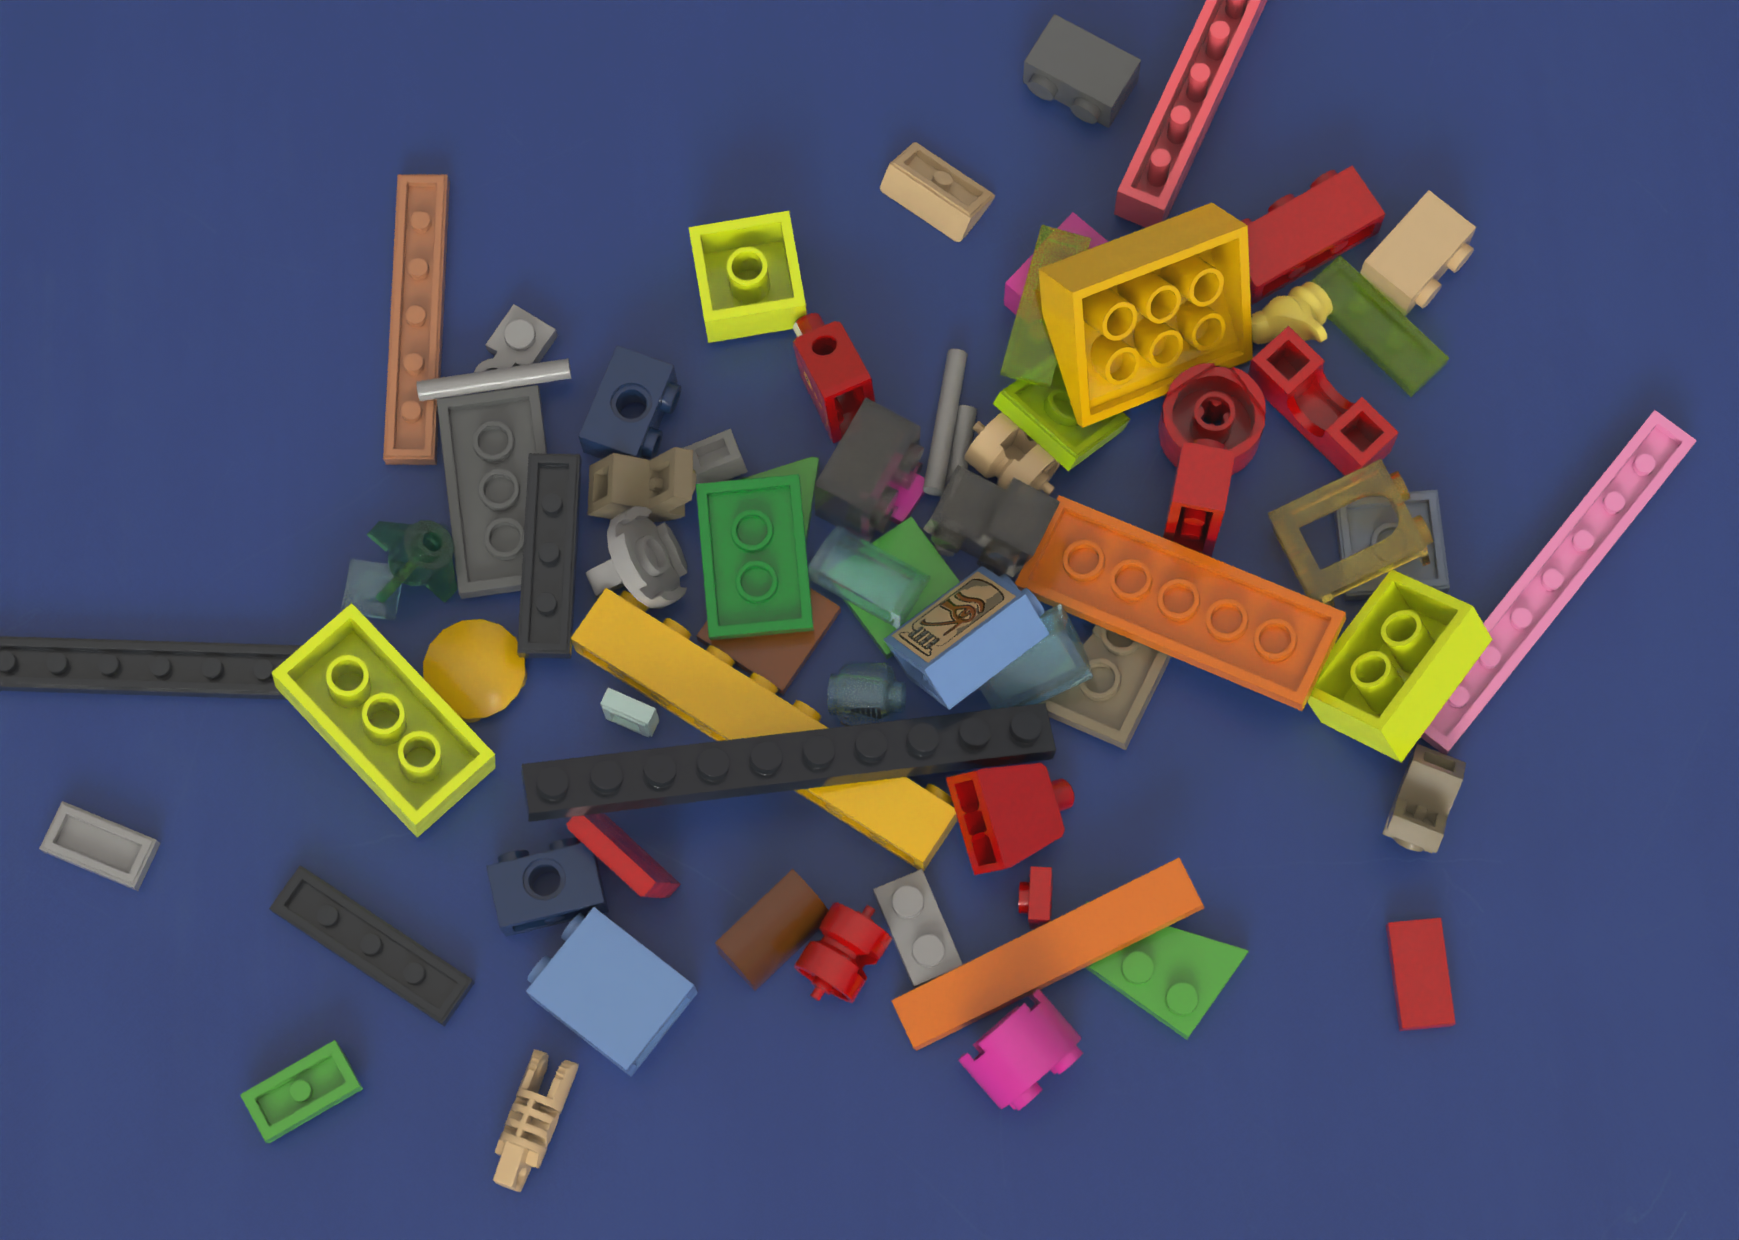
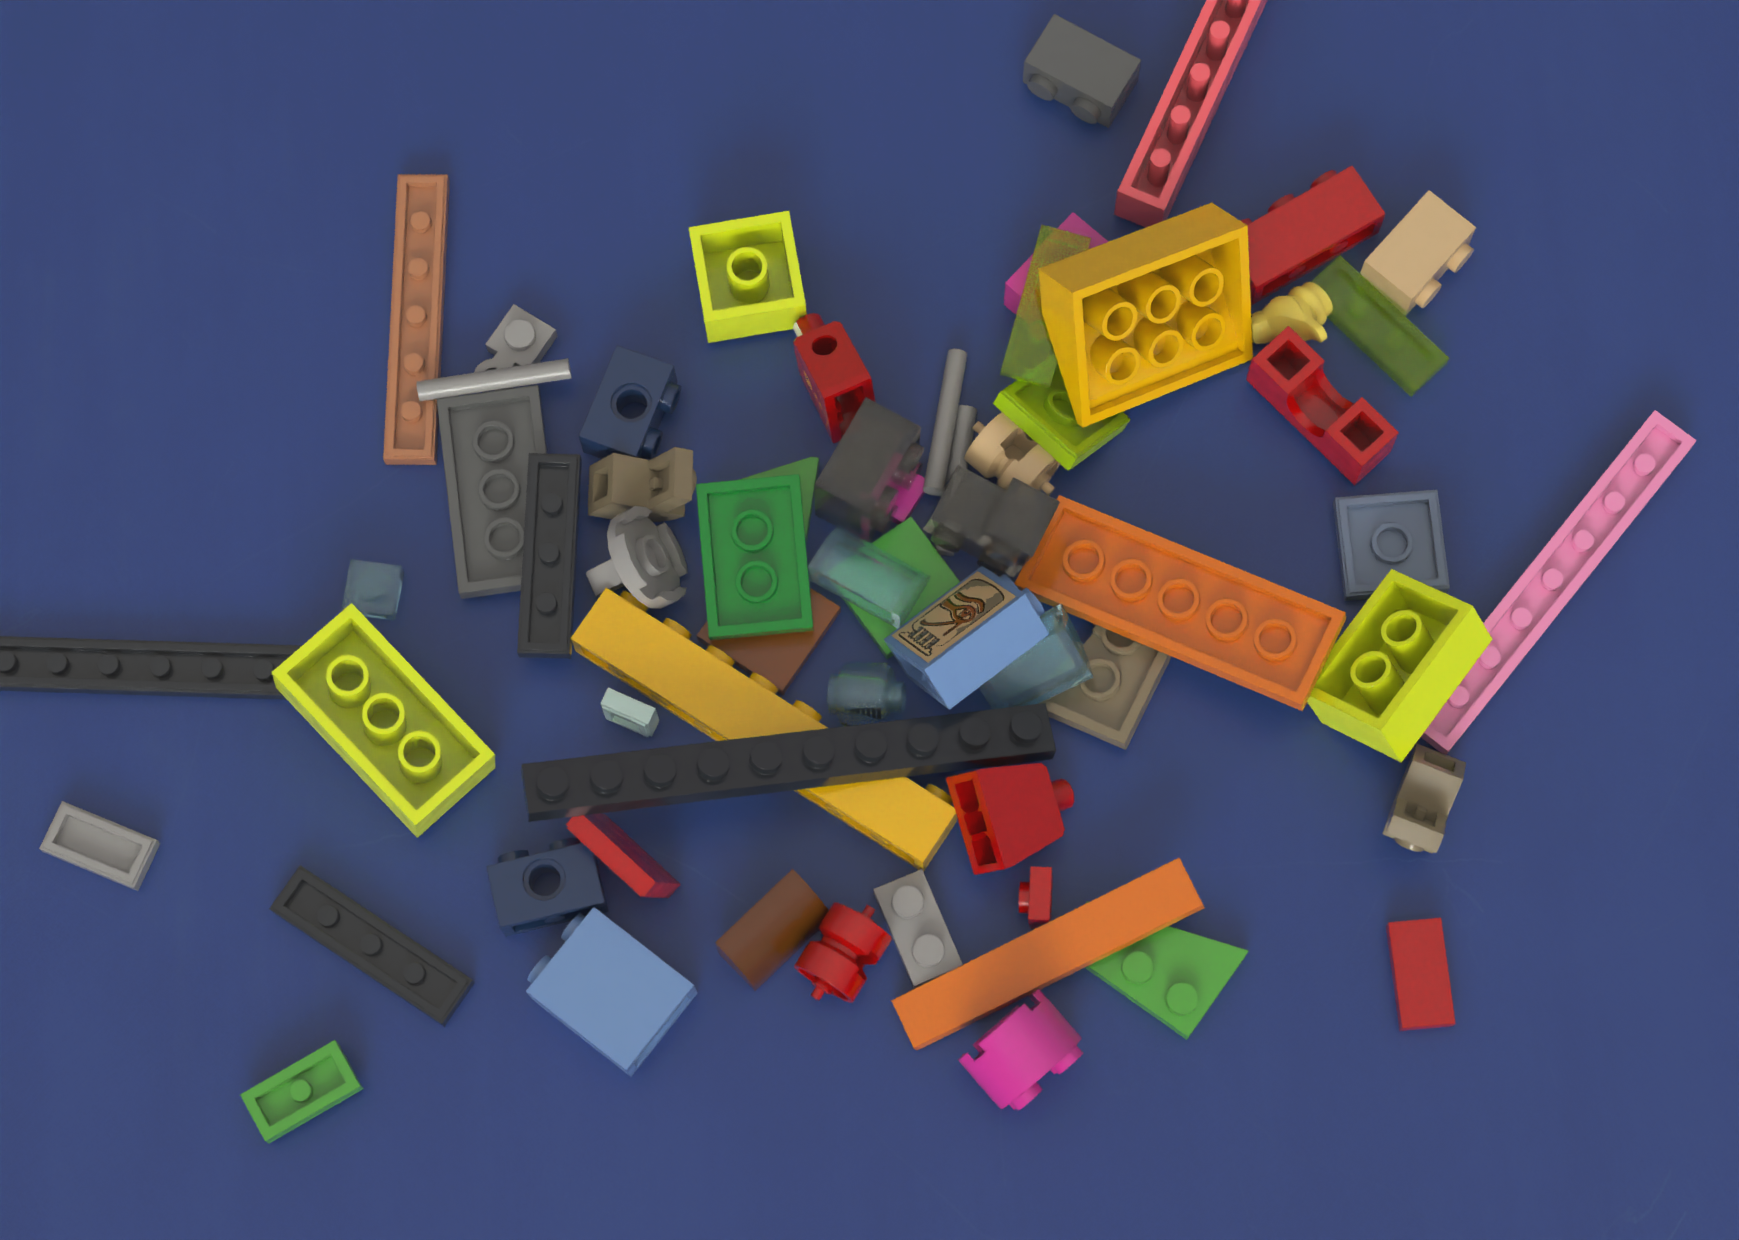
(417, 556): clear green brick -> none
(475, 668): yellow dish -> none
(532, 1121): tan hinge -> none
(717, 458): light grey plate -> none
(935, 191): tan slope -> none
(1199, 495): red brick -> none
(1217, 395): red brick -> none
(1404, 545): clear yellow panel -> none

